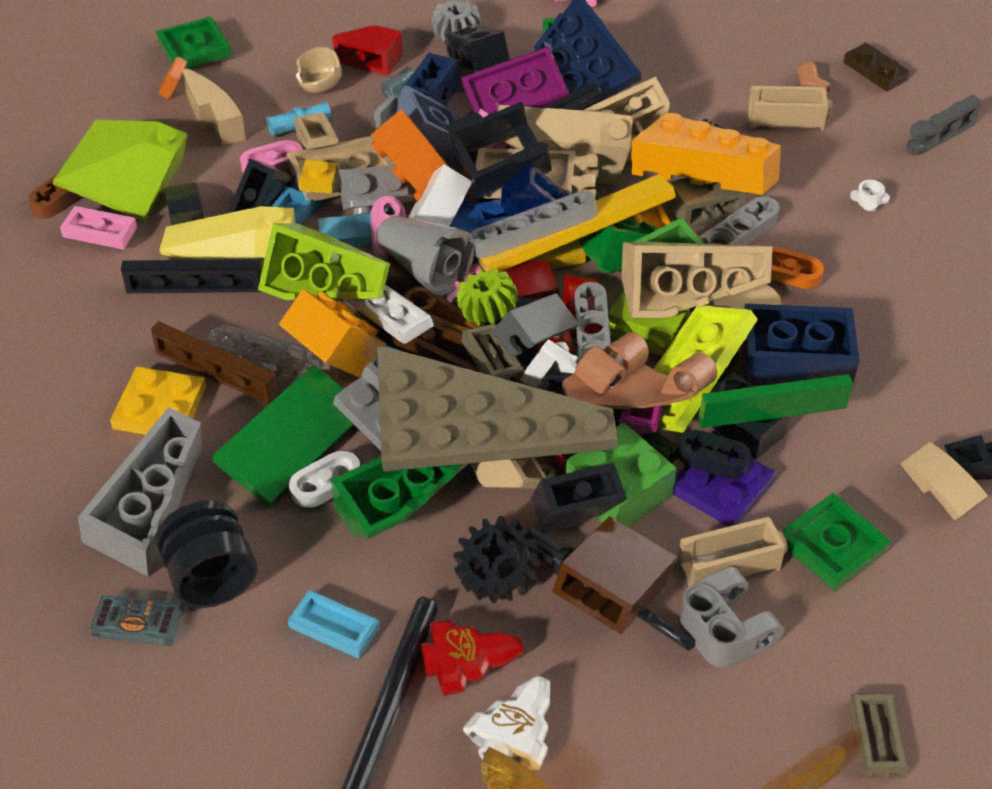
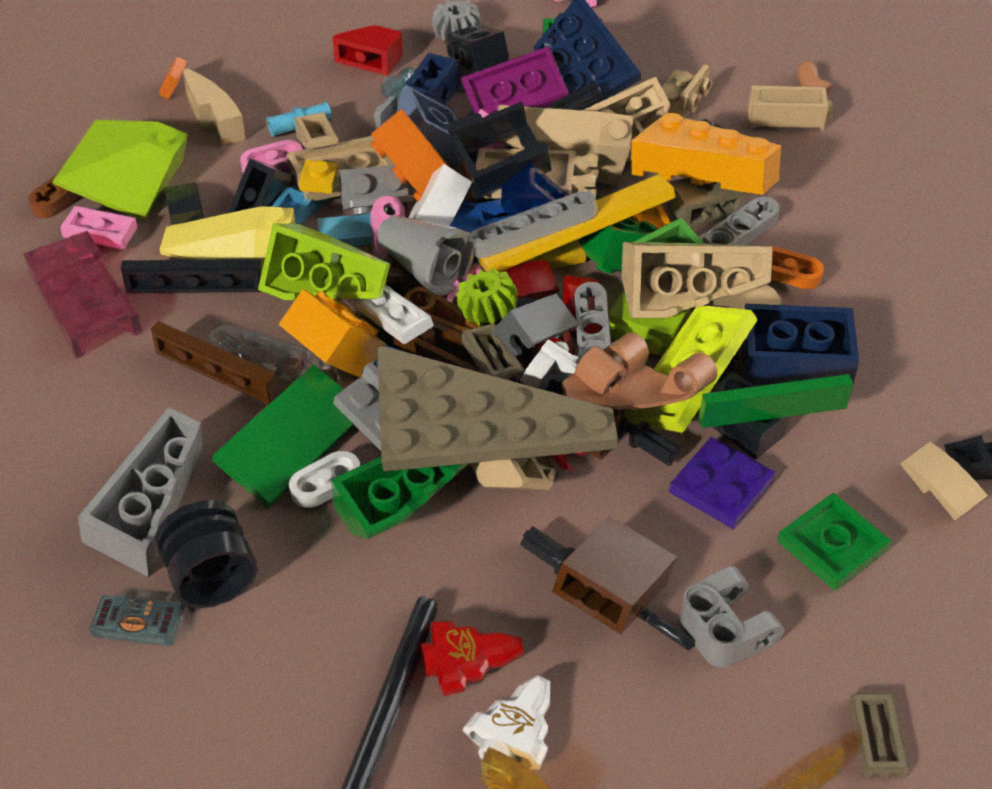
(80, 291): none -> clear pink piece
(151, 394): yellow plate -> none
(194, 42): green plate -> none
(318, 70): tan hair -> none
(334, 624): medium azure tile -> none
(508, 570): black gear -> none
(577, 497): black slope -> none
(641, 419): dark pink slope -> none
(642, 470): bright green piece -> none
(686, 90): none -> tan bracket
(714, 454): black beam -> none
(747, 546): tan window -> none
(870, 195): white plate -> none
(876, 66): dark brown plate -> none
(943, 126): dark grey hinge -> none

